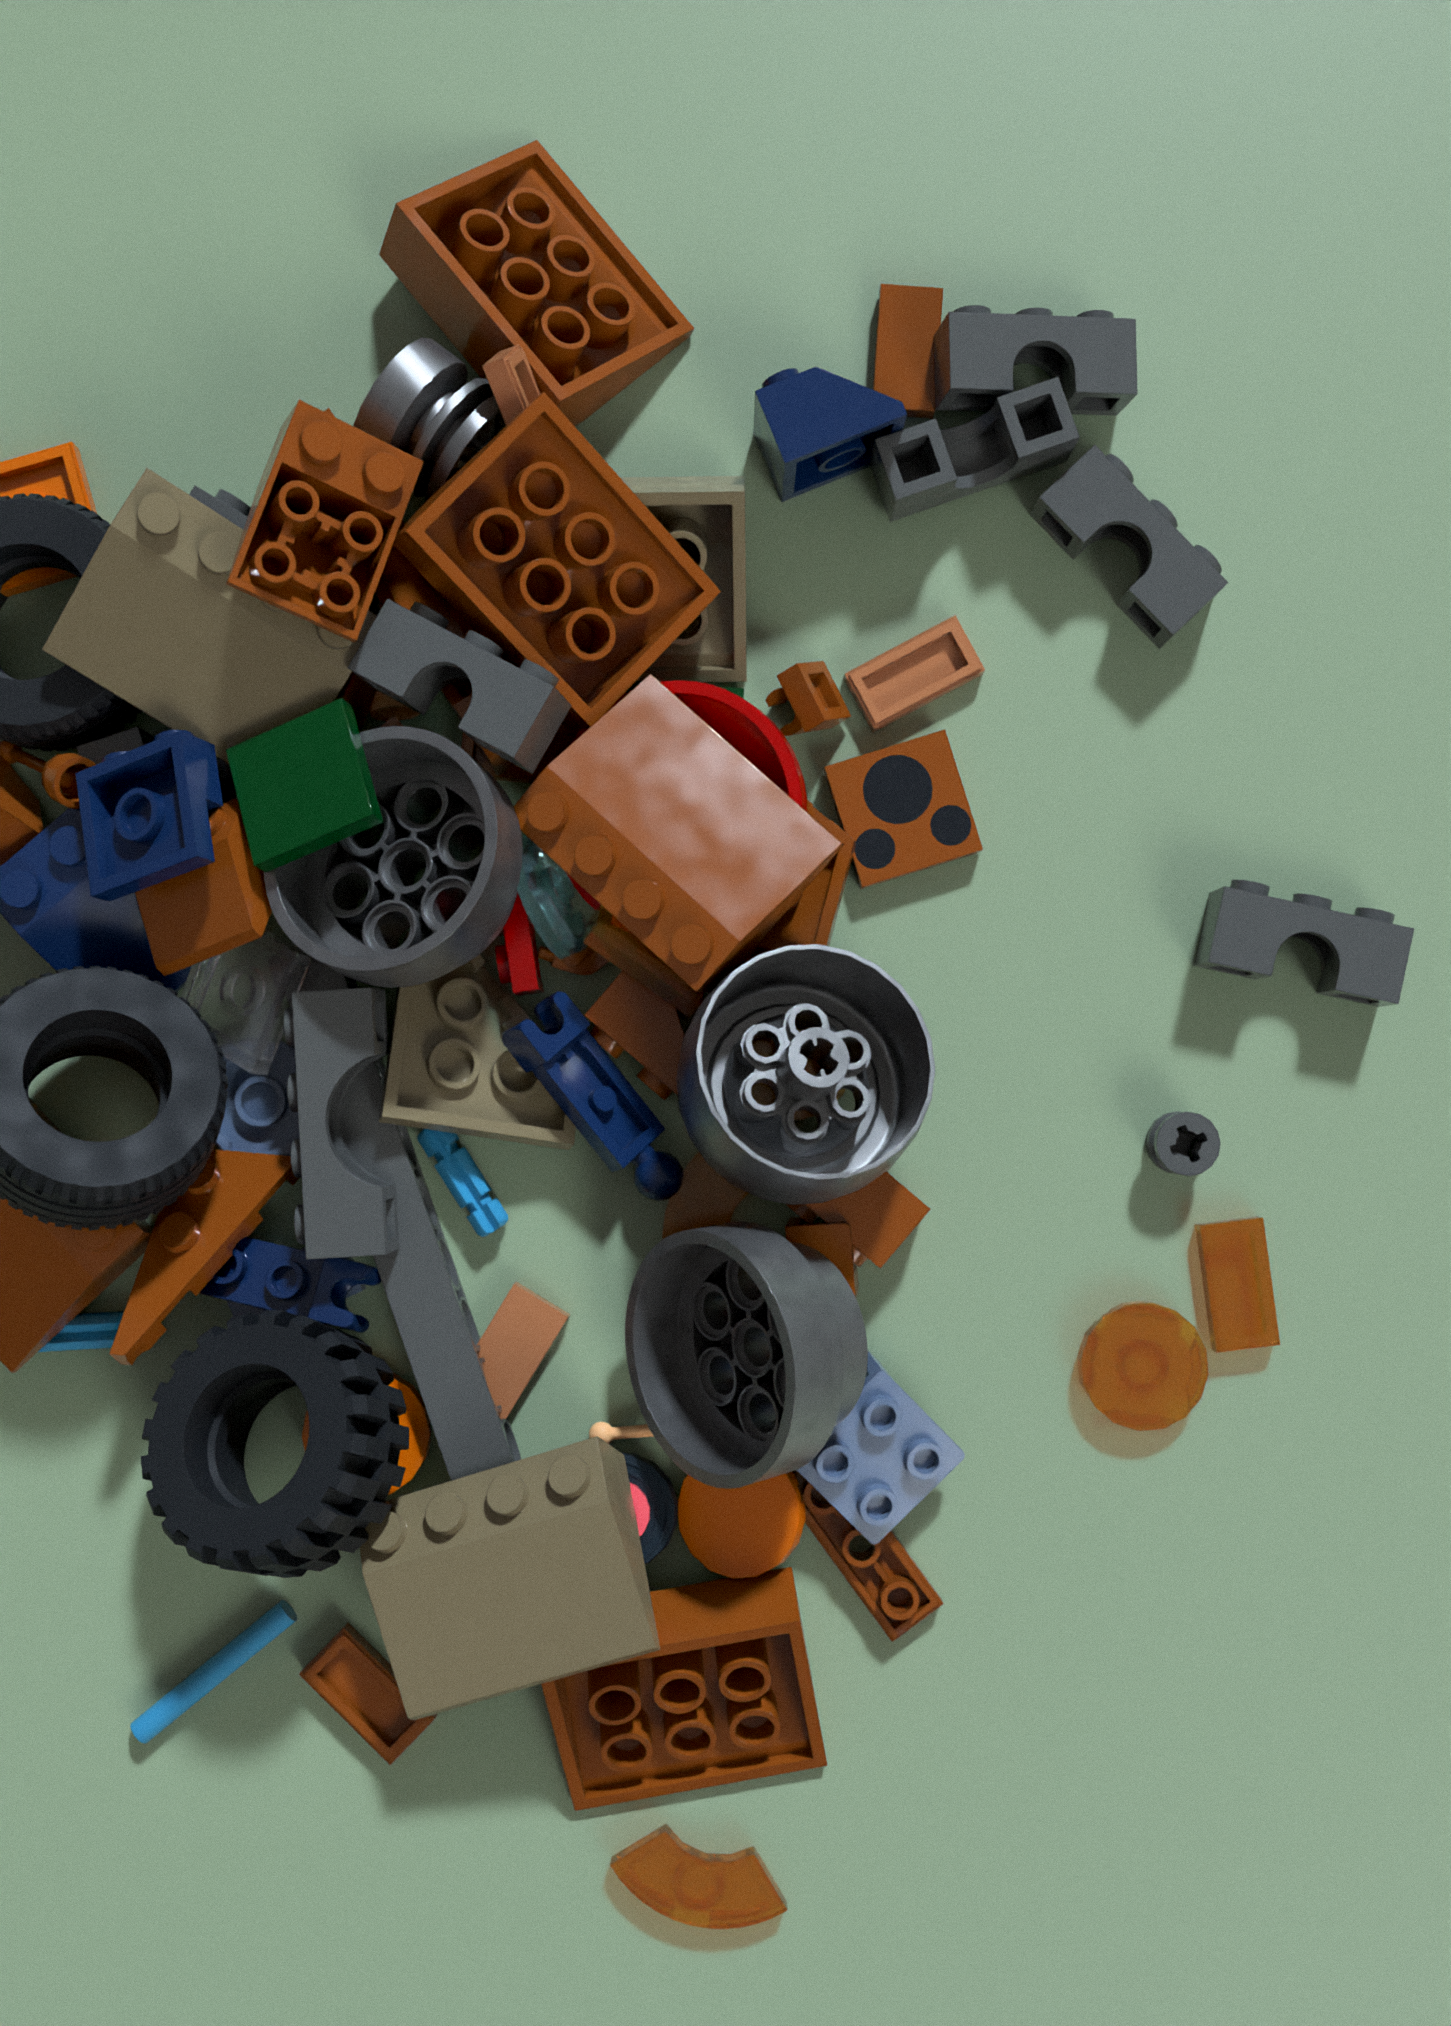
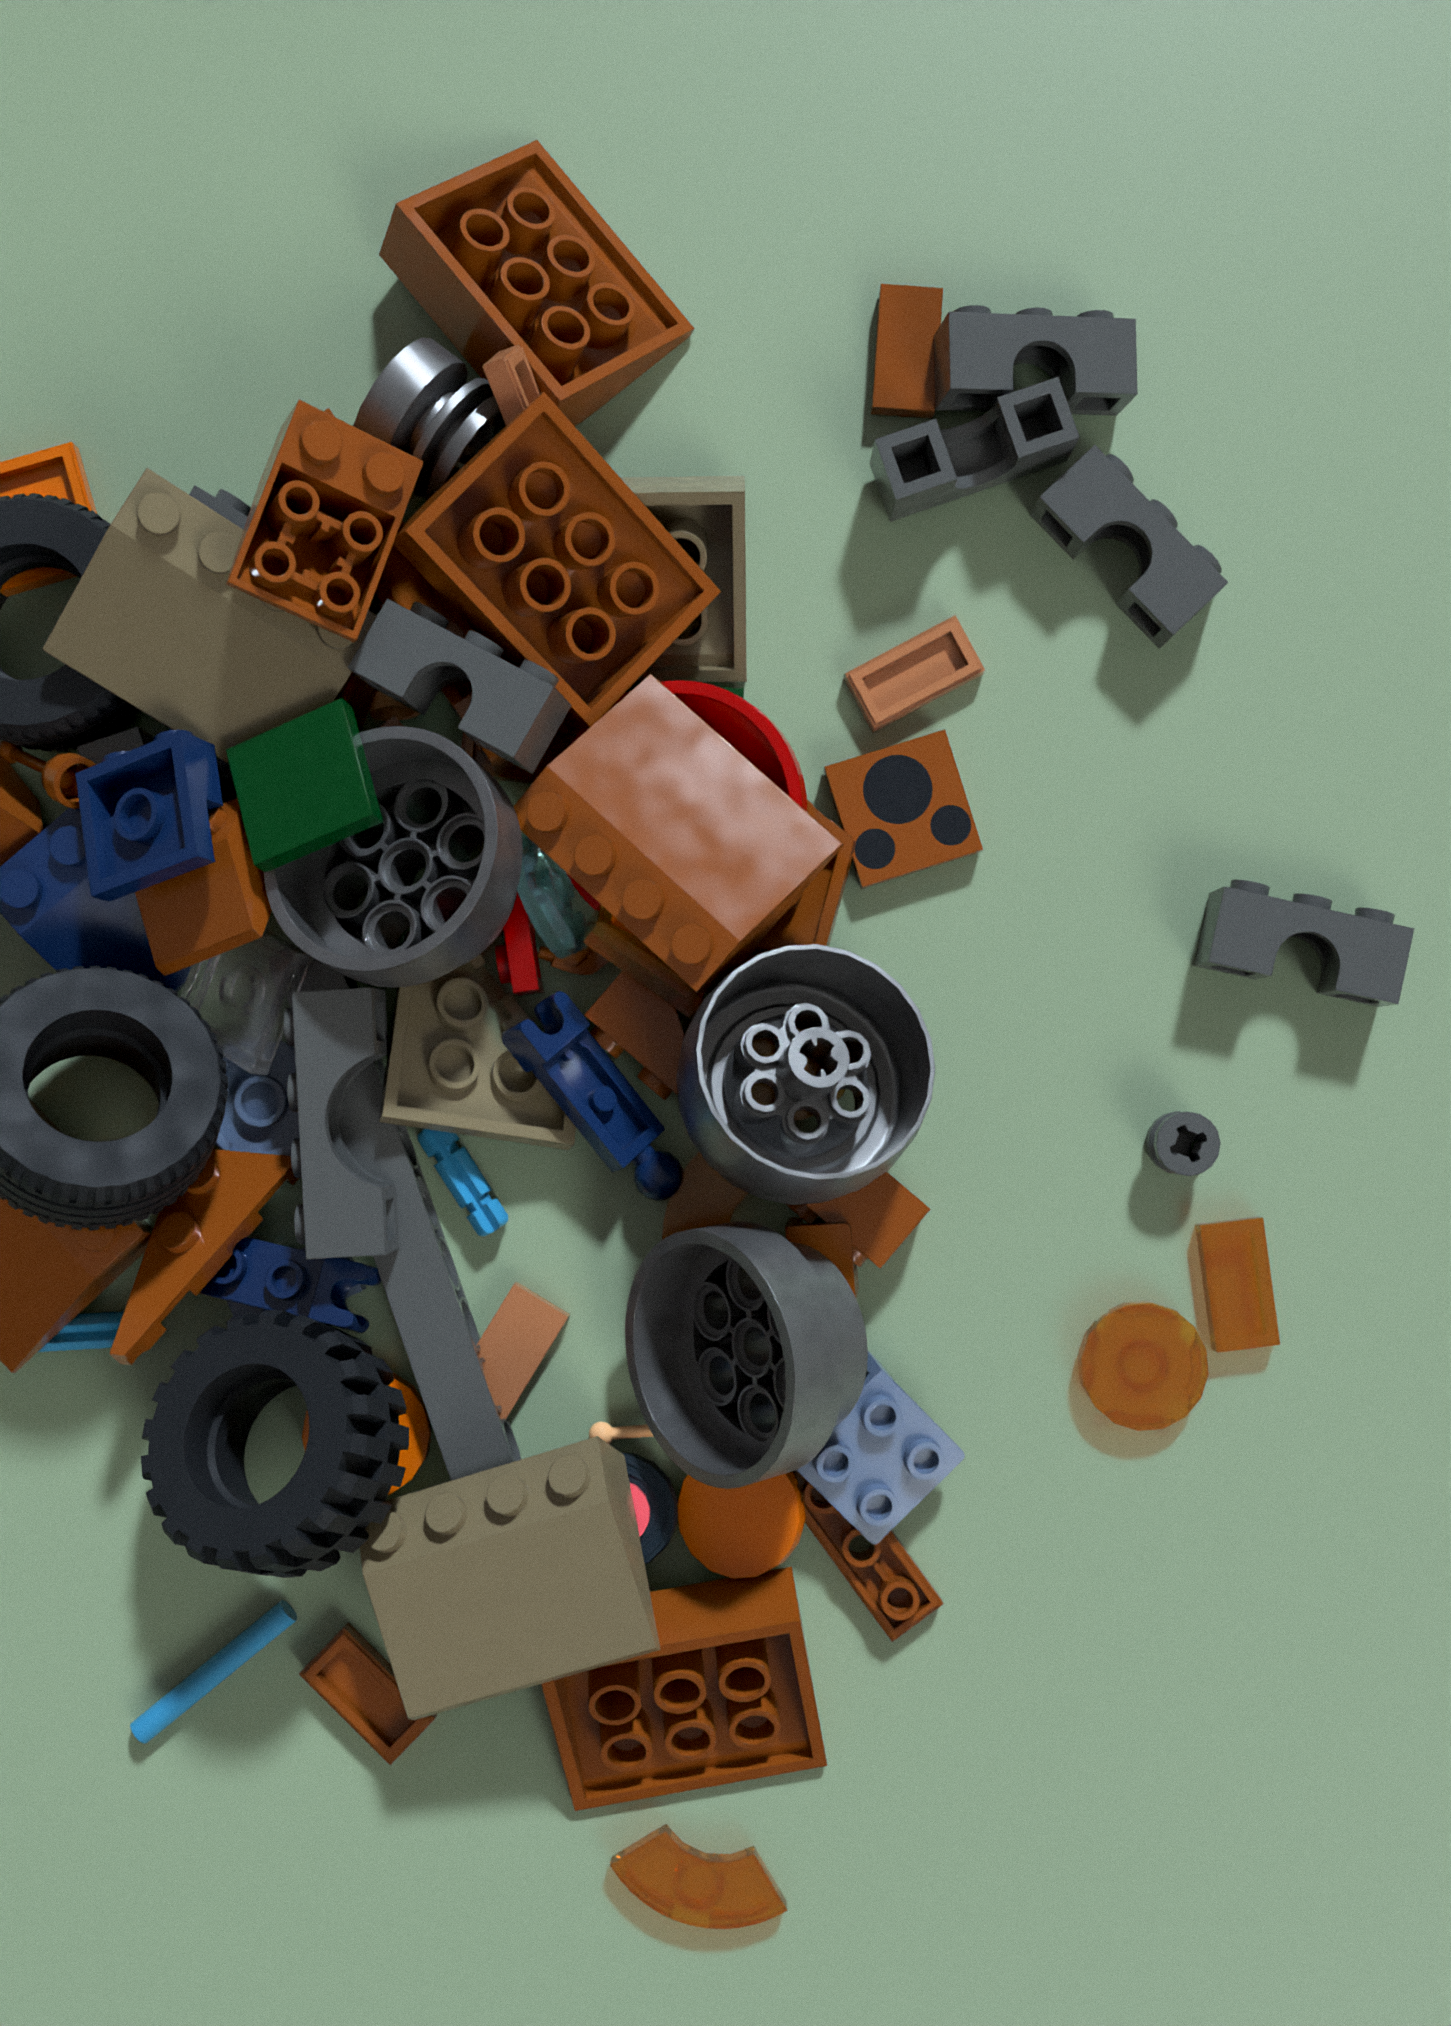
(812, 697): dark orange tile -> none
(819, 427): dark blue slope -> none

